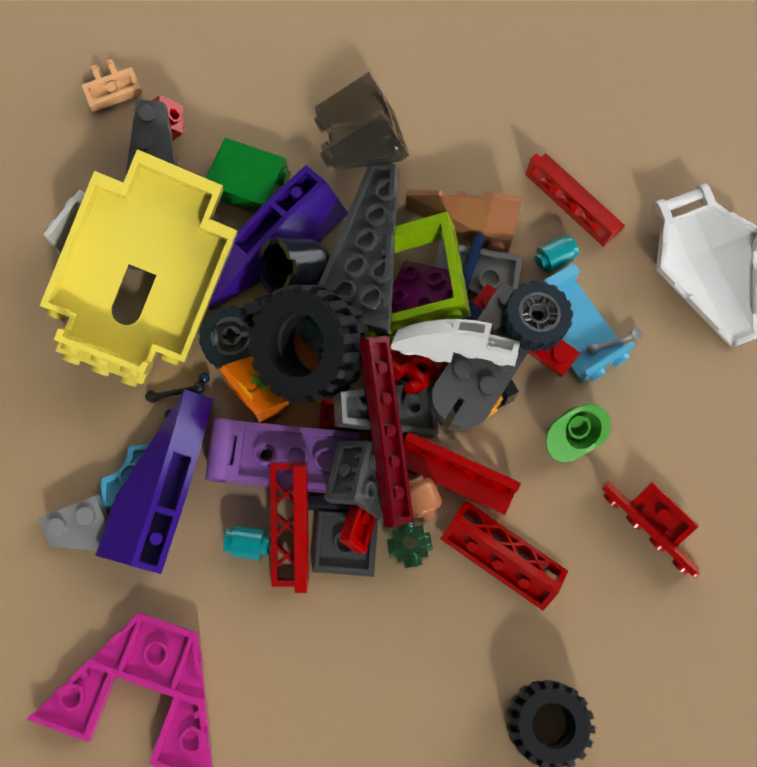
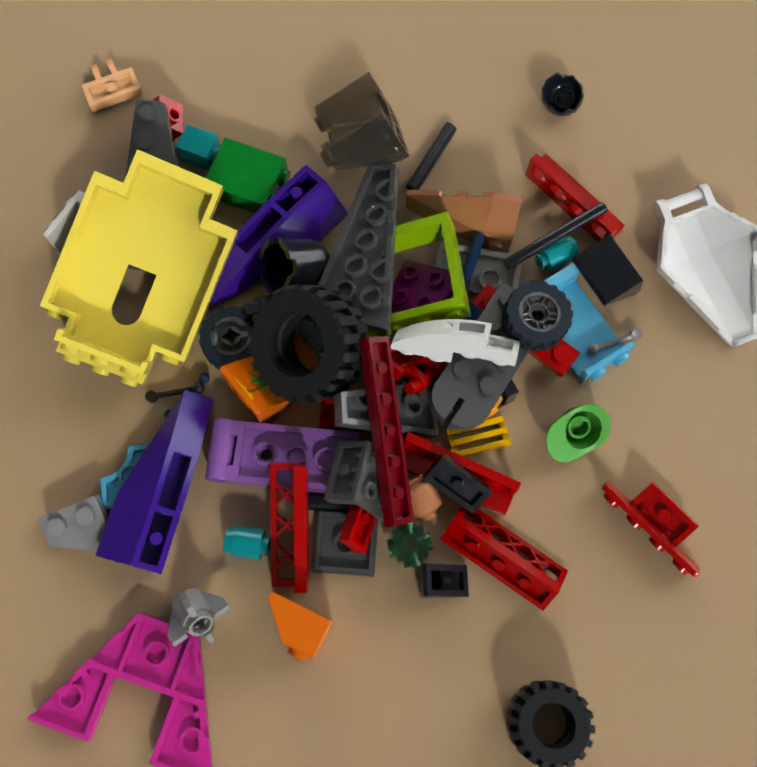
(194, 614): none -> light grey brick
(198, 147): none -> teal brick
(299, 627): none -> orange slope
(431, 157): none -> black piece
(443, 581): none -> black slope
(457, 483): none -> black plate
(506, 441): none -> yellow tile
(555, 235): none -> black bar
(562, 94): none -> black hair
(608, 271): none -> black slope

